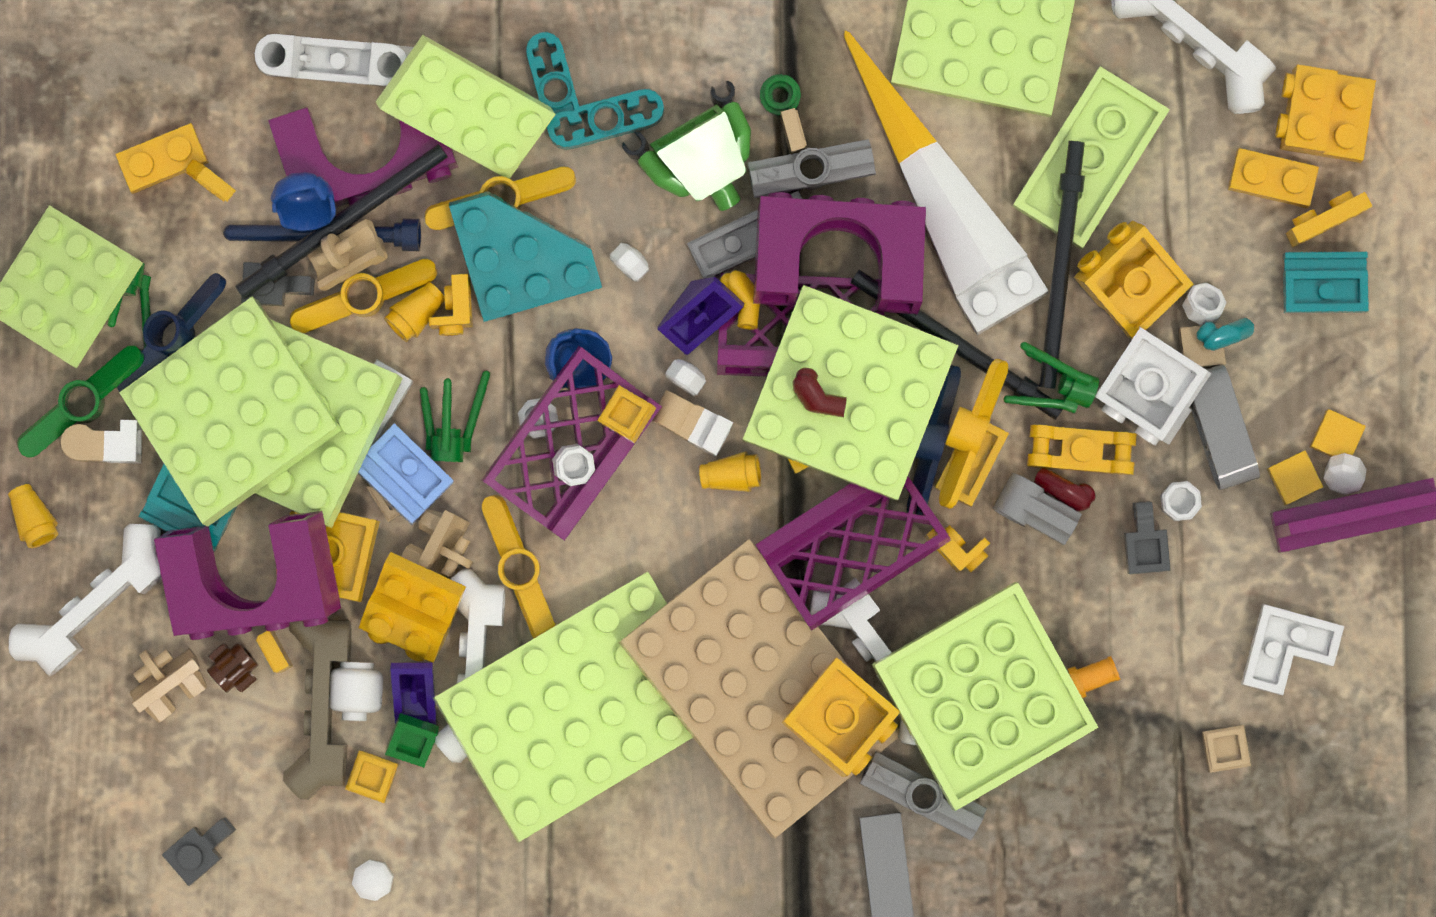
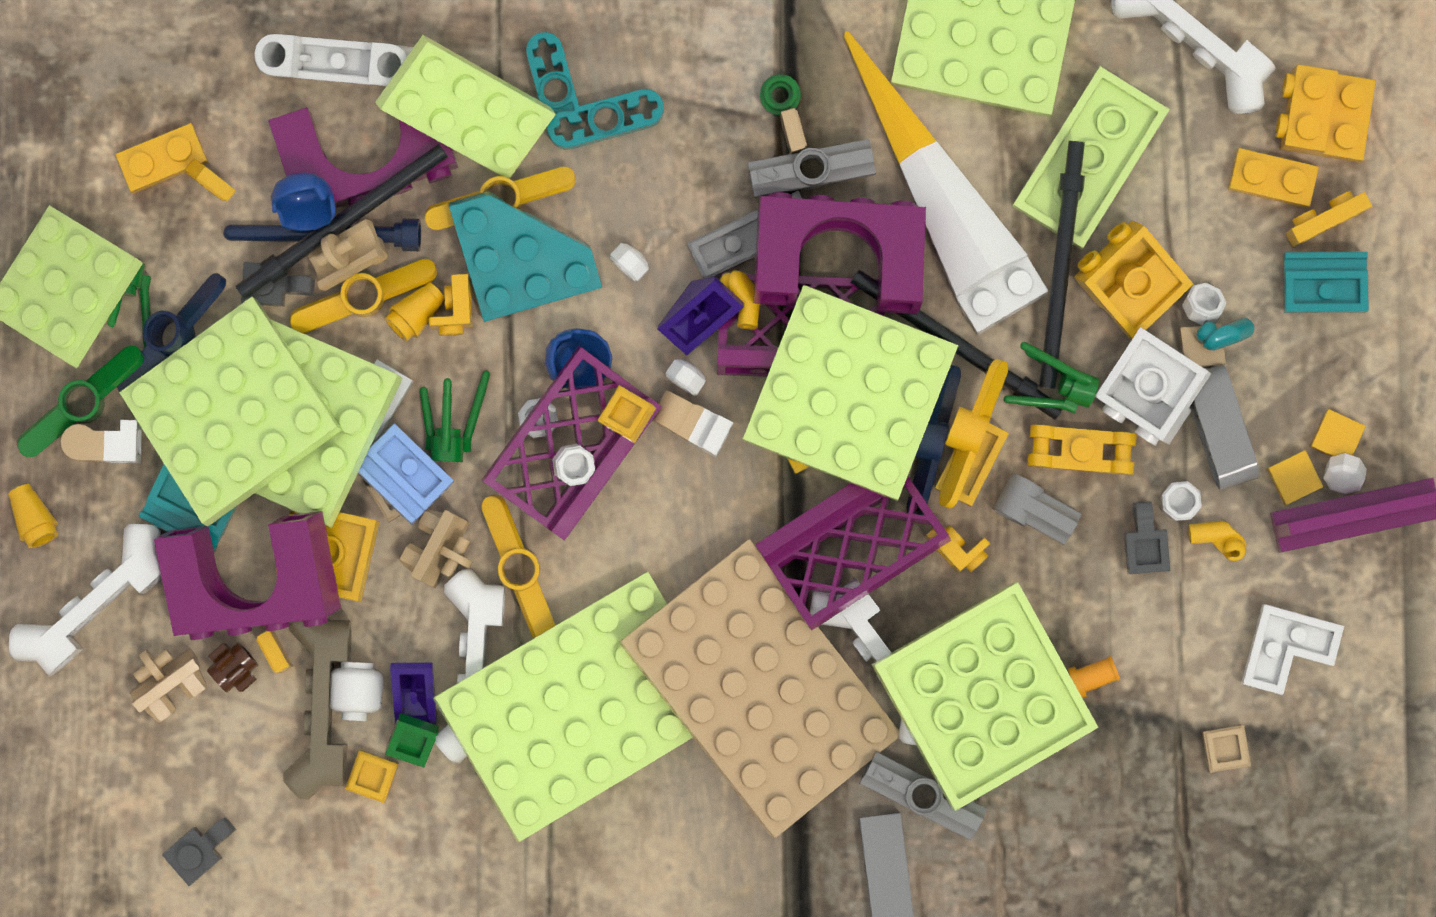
(372, 880): white tile -> none
(411, 608): yellow plate -> none
(701, 154): torso -> none
(732, 473): yellow cone -> none
(813, 397): dark red arm -> none
(842, 719): yellow plate -> none
(1073, 495): dark red arm -> none
(1221, 535): none -> yellow arm

